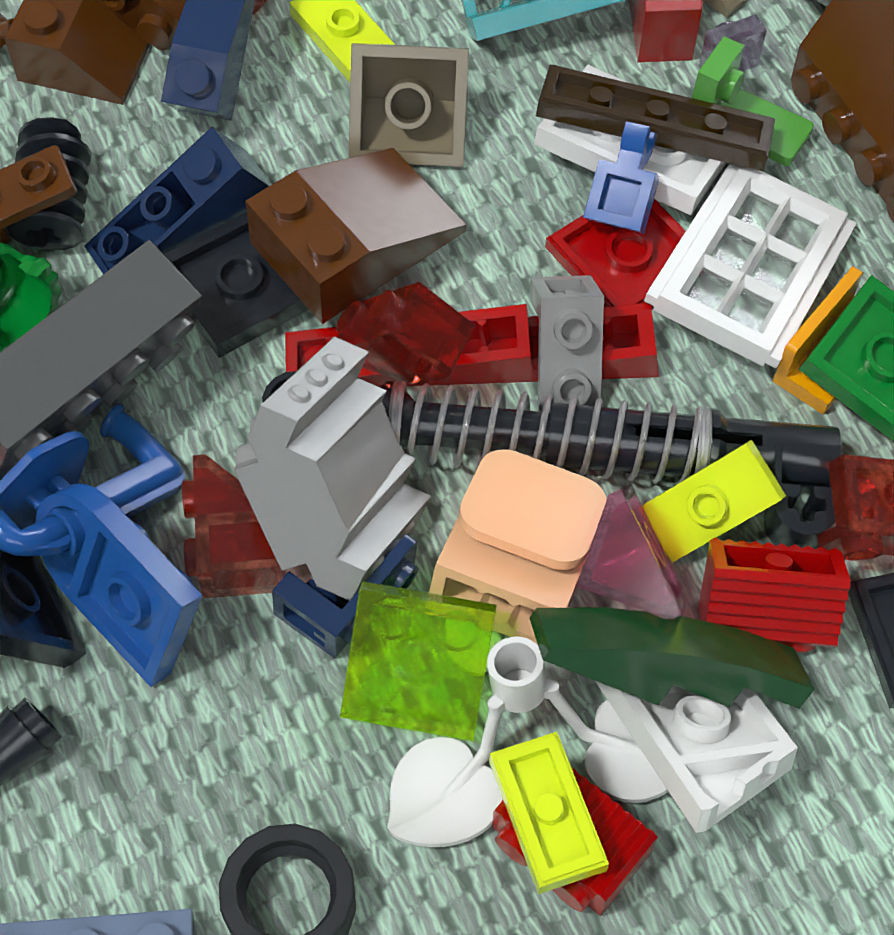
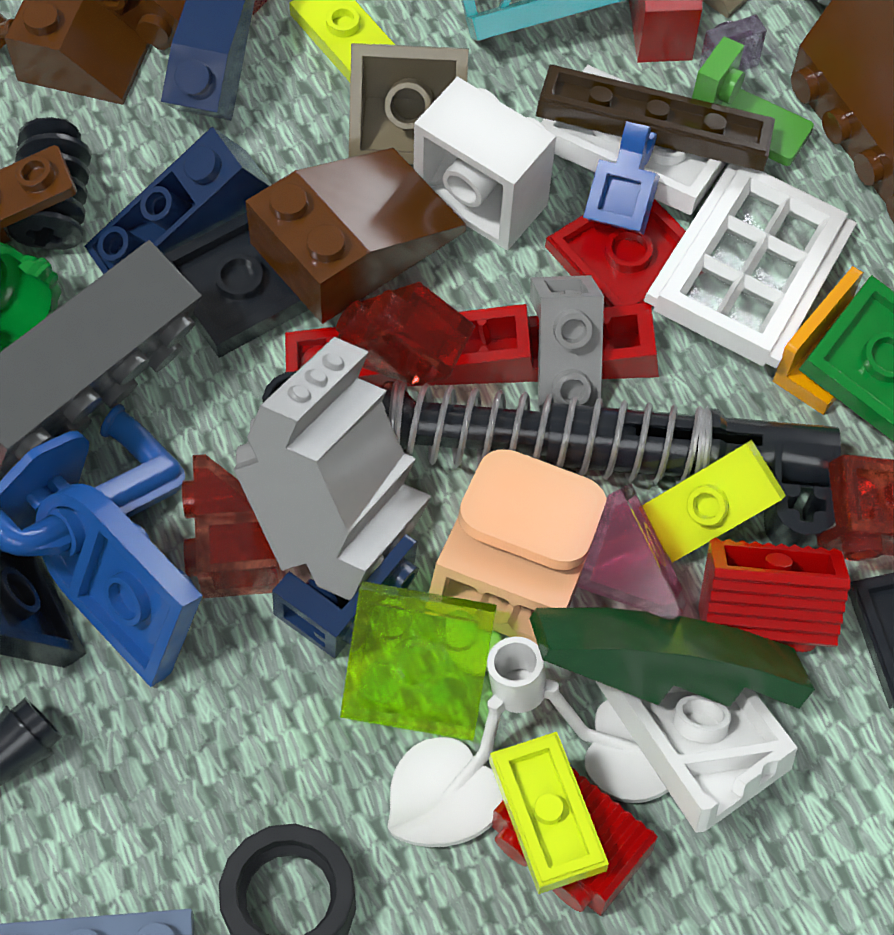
(485, 161): none -> white slope

